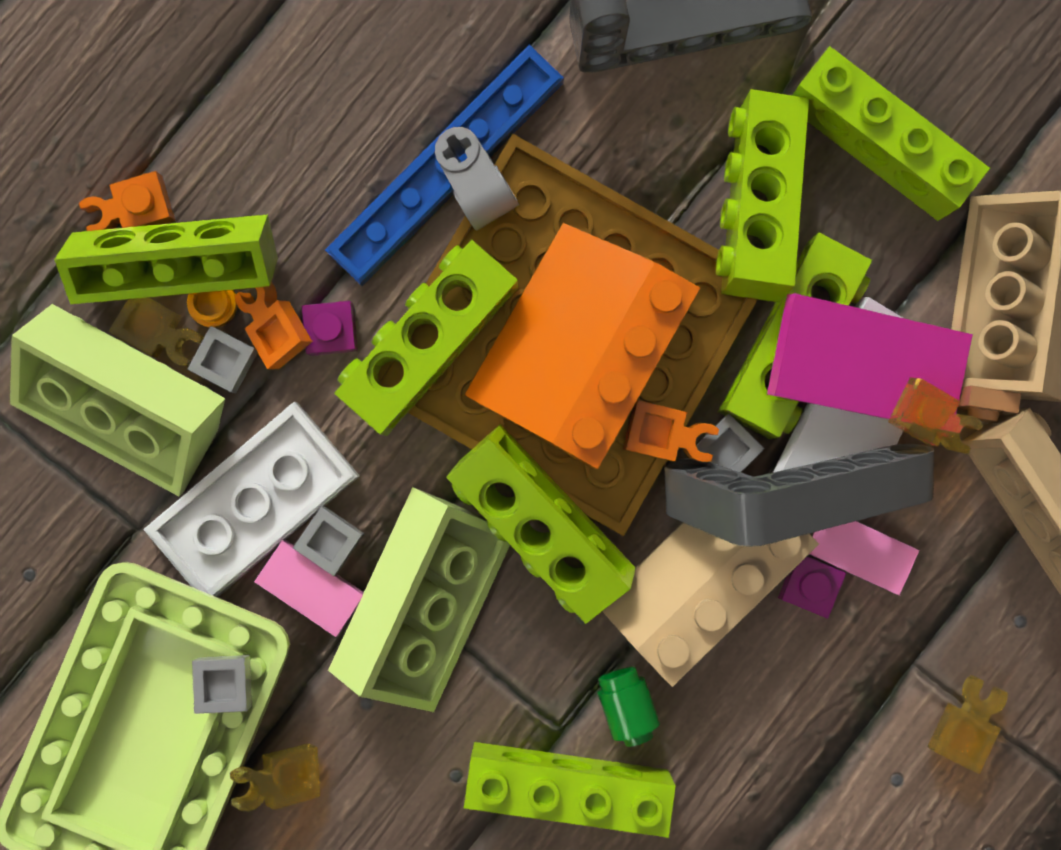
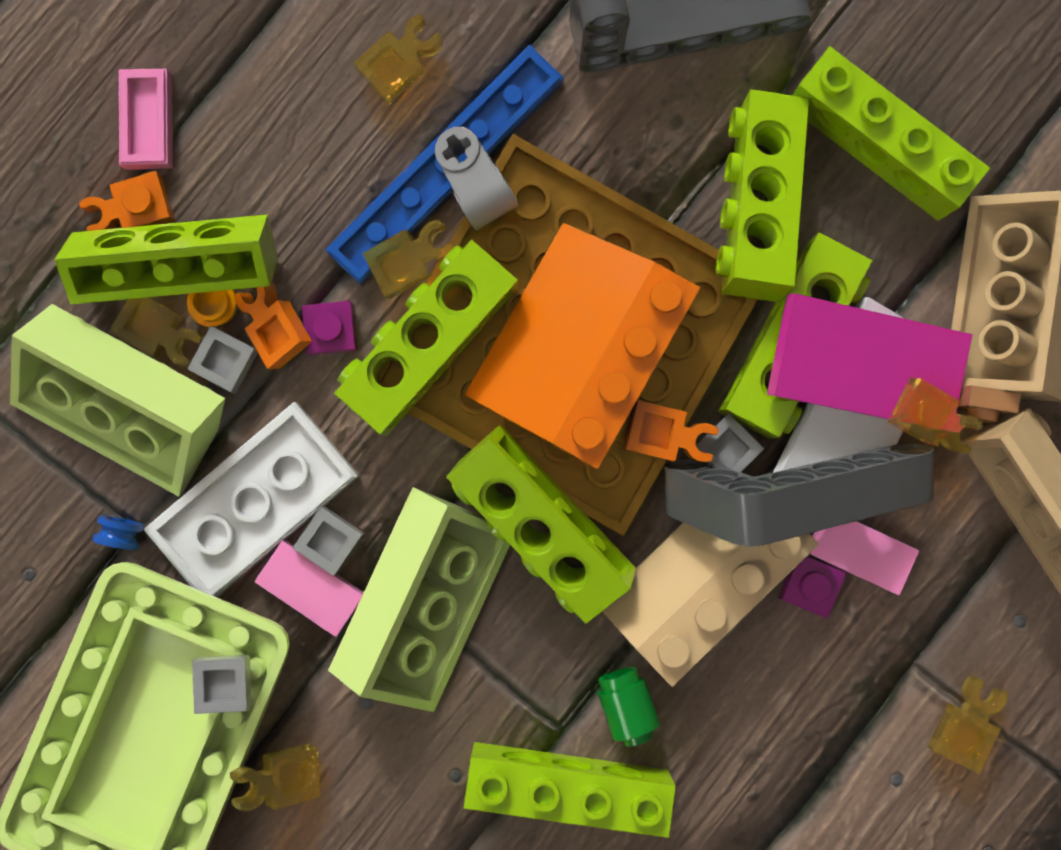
(118, 532): none -> blue bush
(145, 119): none -> bright pink tile
(393, 63): none -> clear yellow plate
(402, 261): none -> clear yellow plate

